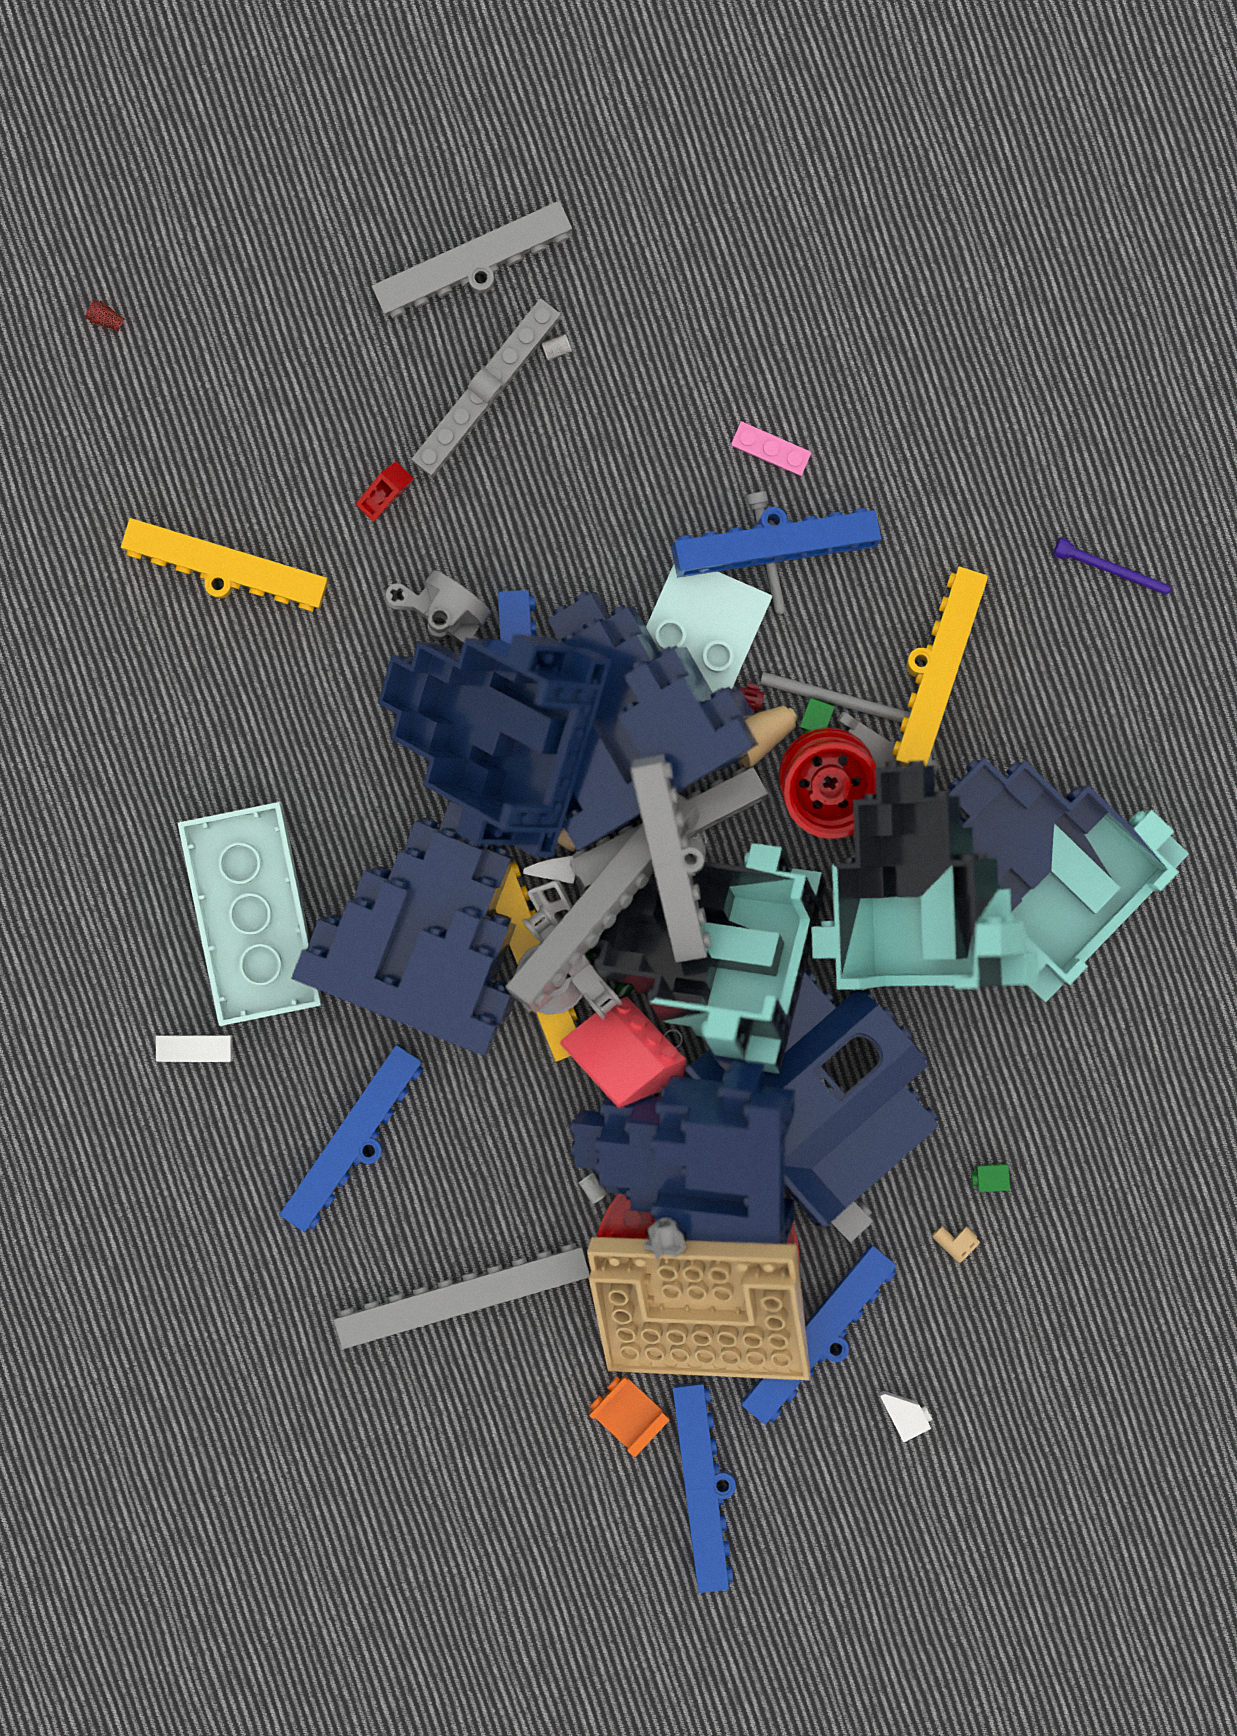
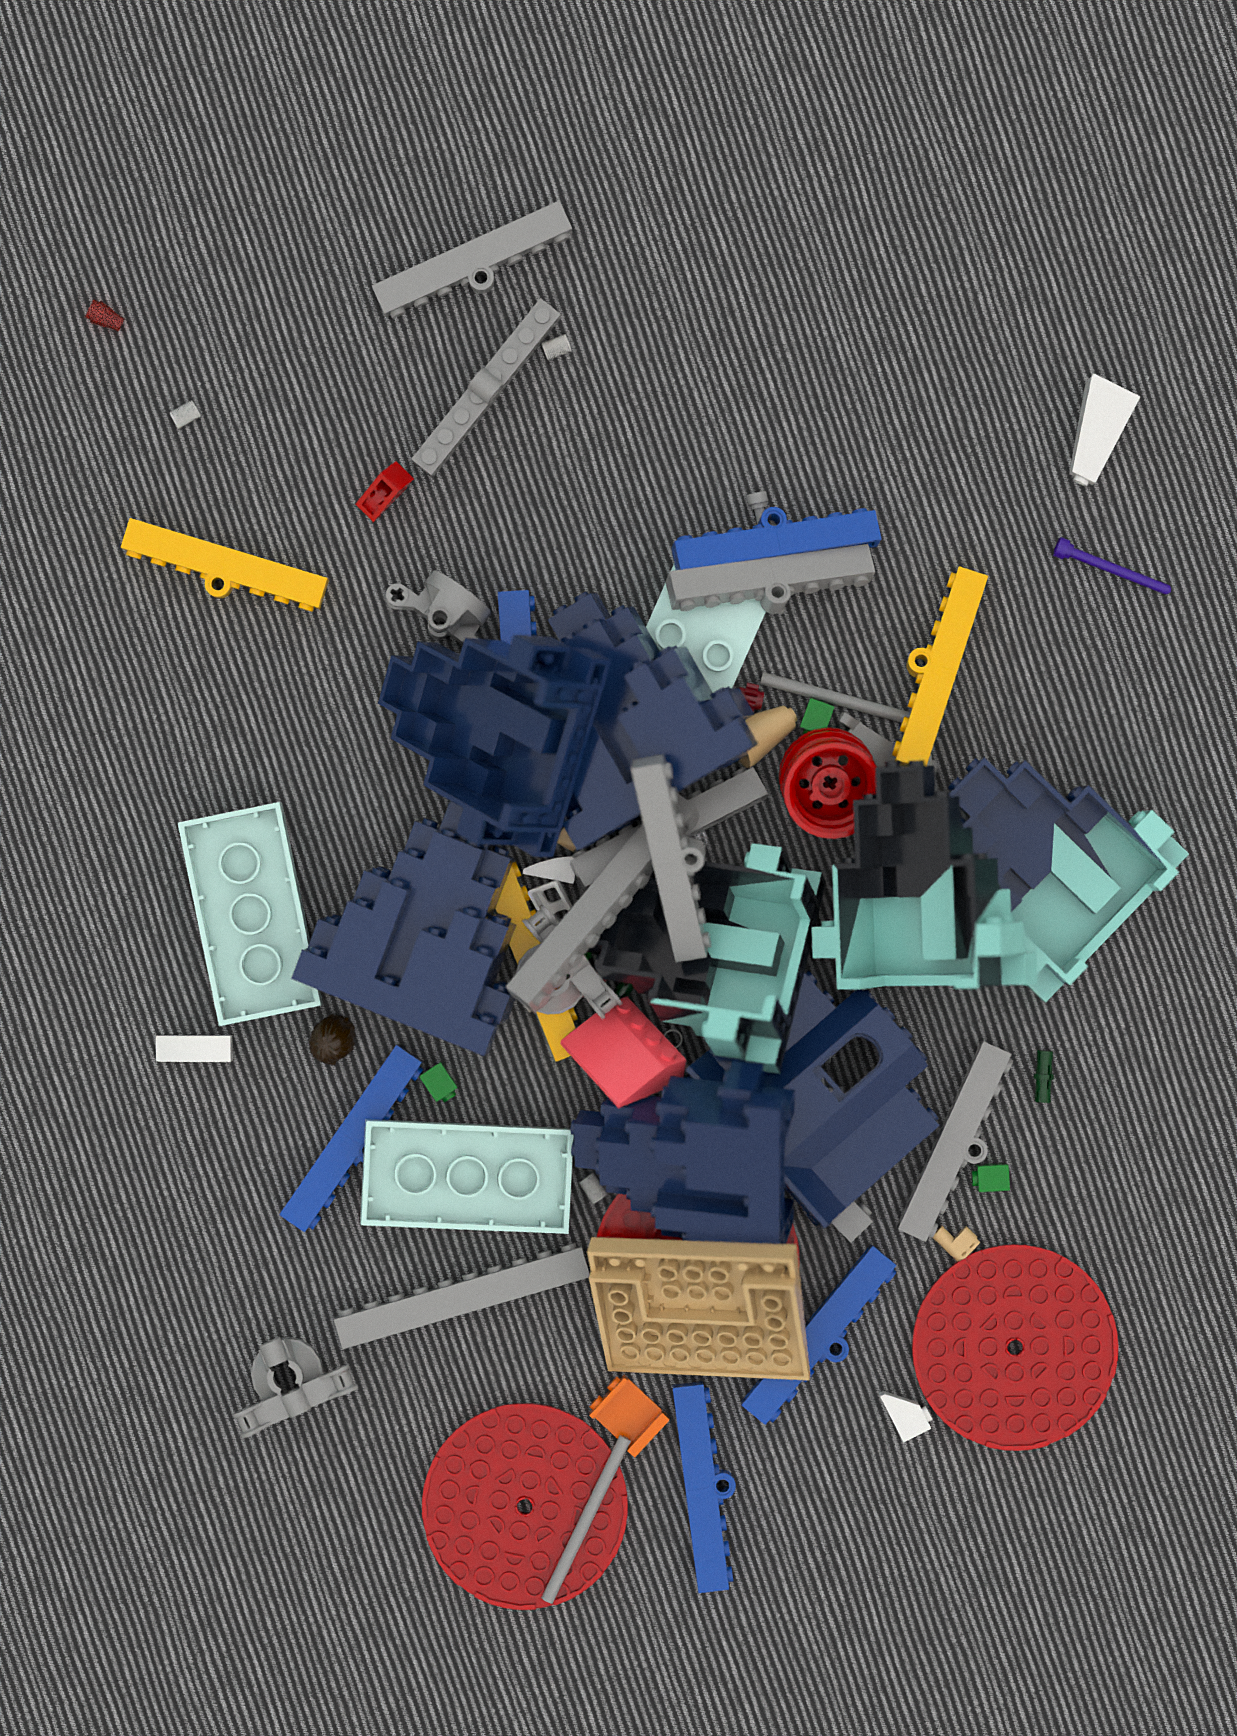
(193, 415): none -> white piece
(280, 1404): none -> light grey piece
(332, 1039): none -> dark brown hair
(439, 1082): none -> green brick
(466, 1176): none -> light aqua plate
(475, 1493): none -> red plate
(586, 1519): none -> light grey piece
(665, 1238): light grey piece -> none
(769, 578): none -> light grey hinge
(771, 449): bright pink plate -> none
(953, 1141): none -> light grey hinge
(1023, 1396): none -> red plate
(1043, 1076): none -> dark green pin
(1100, 424): none -> white slope

